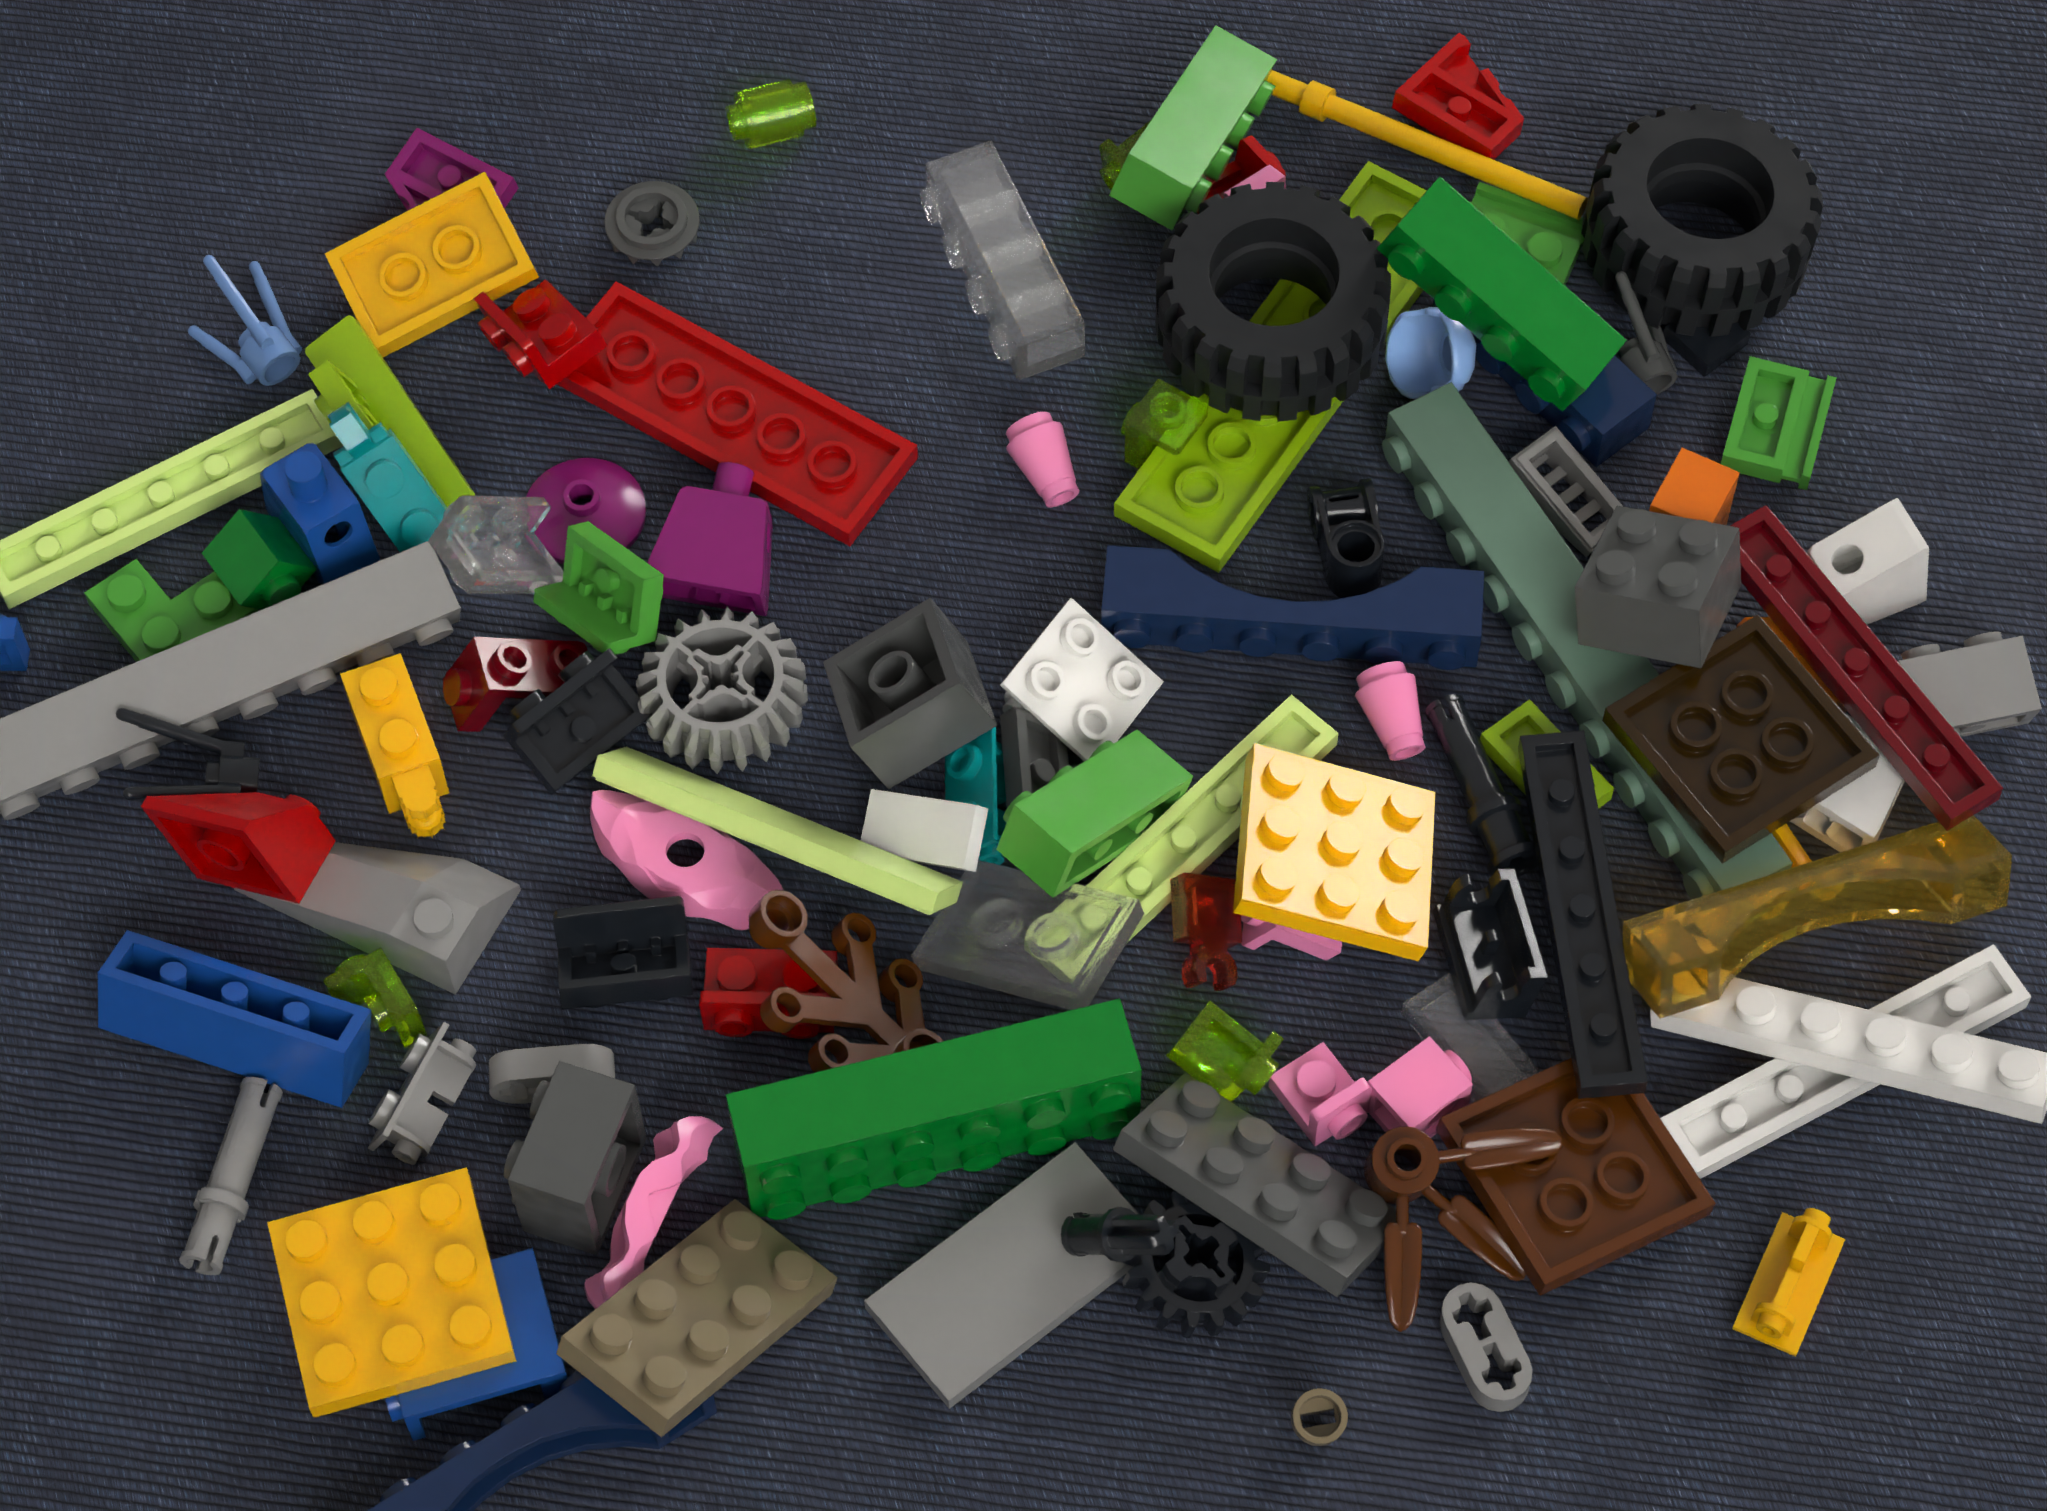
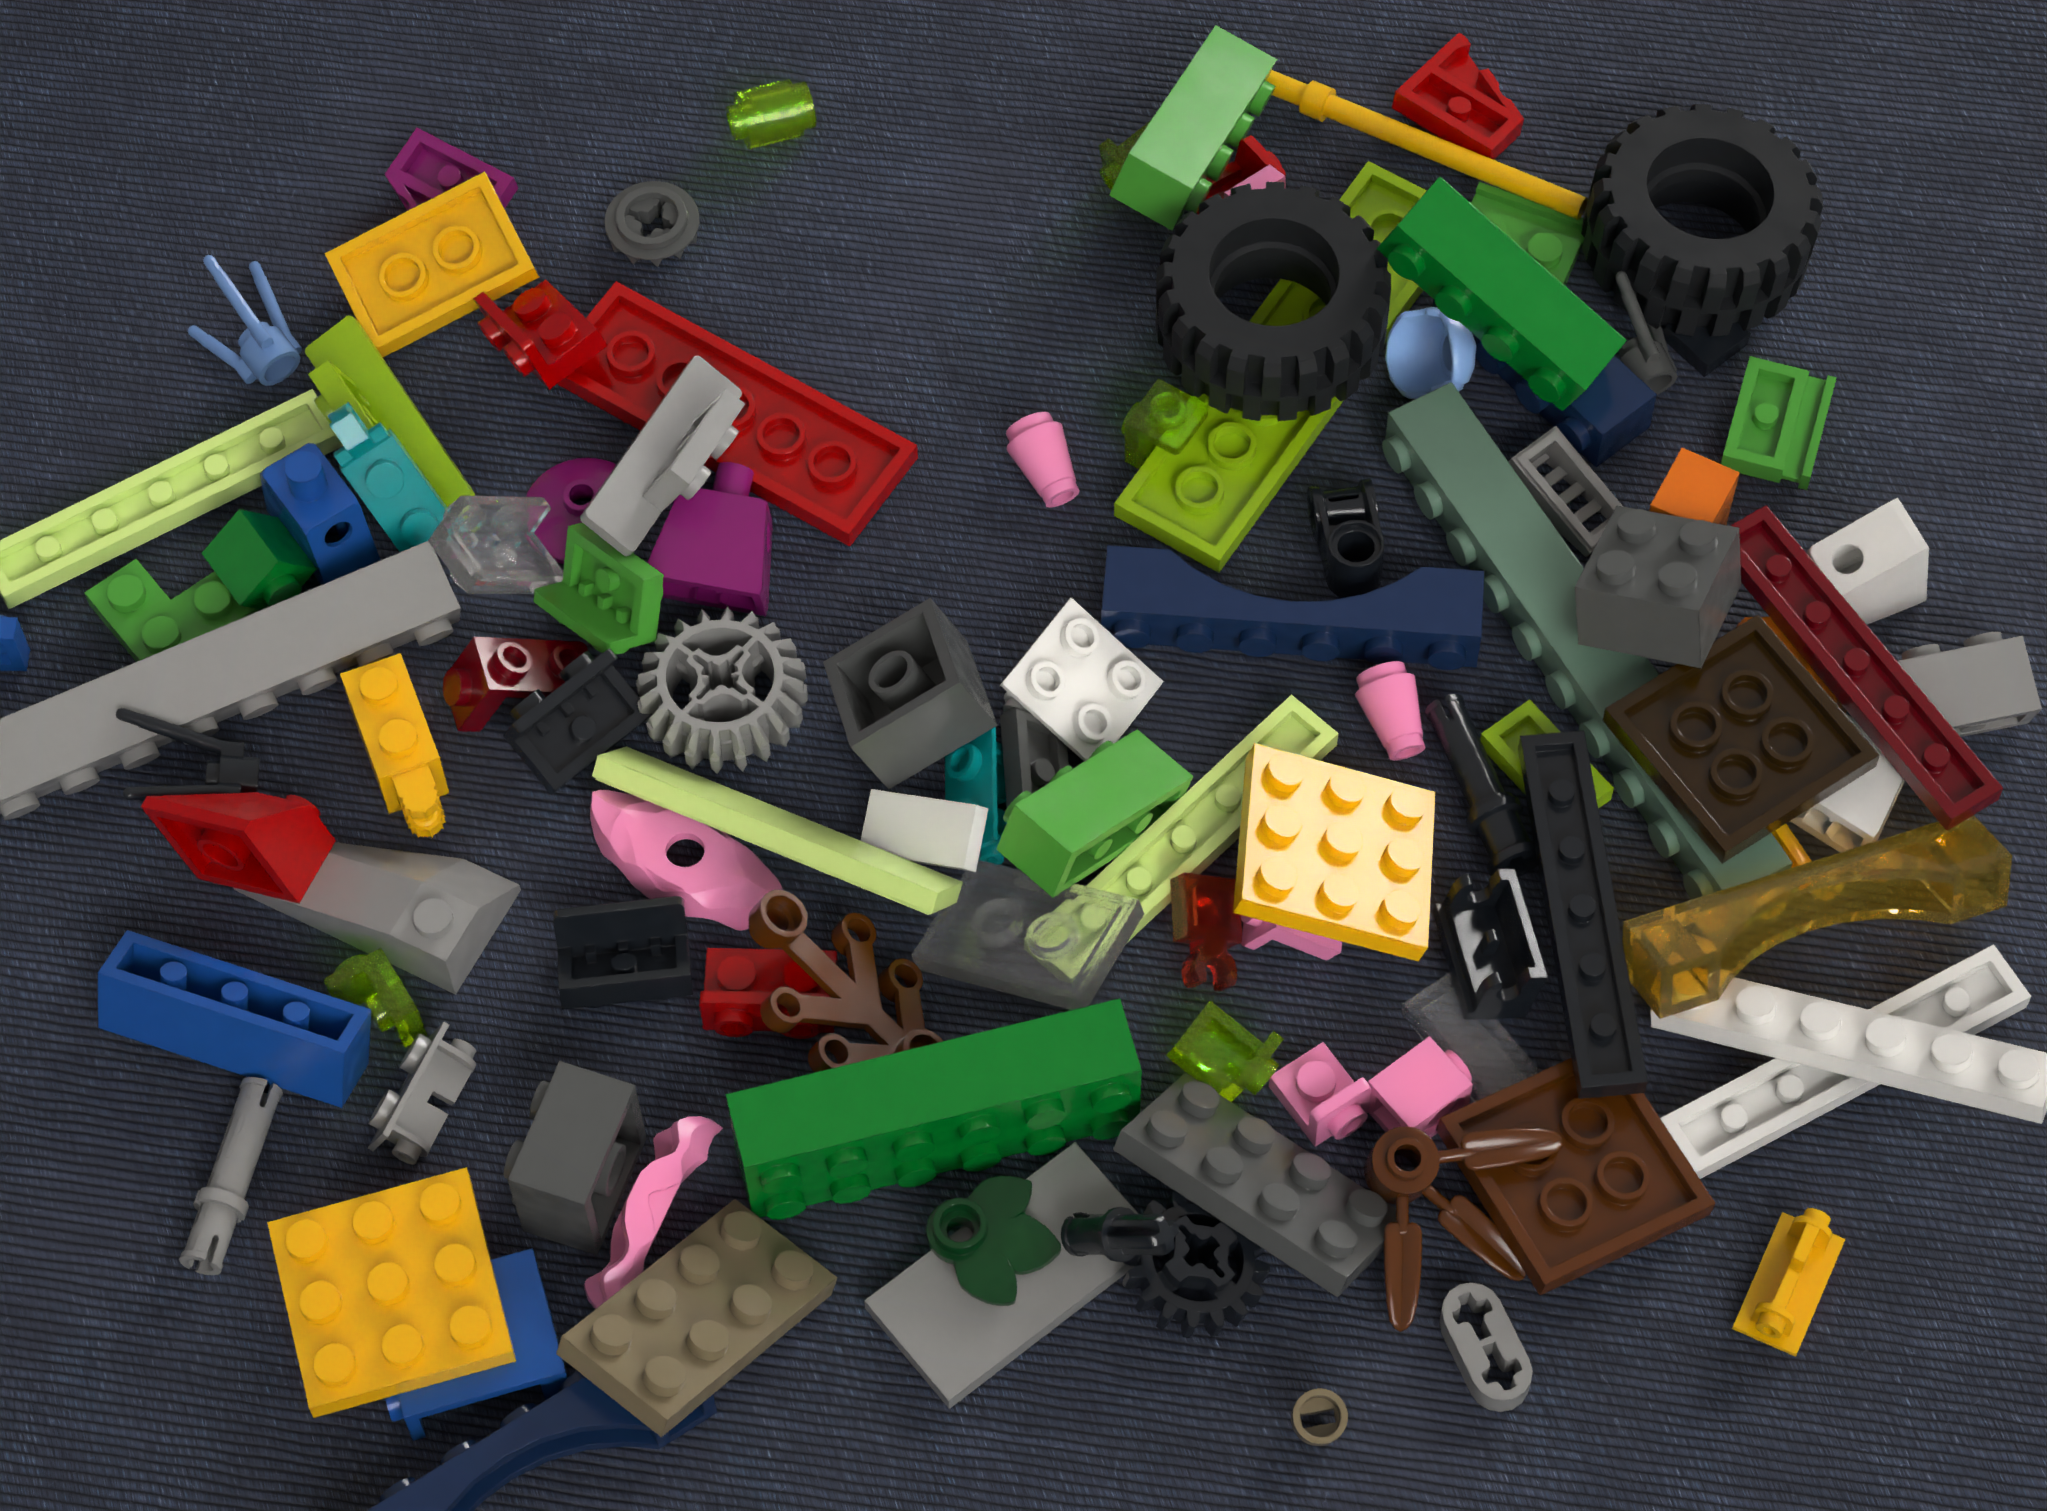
(518, 1072): light grey beam -> none
(666, 456): none -> light grey bracket
(1002, 1239): none -> dark green plate
(1003, 260): clear brick -> none

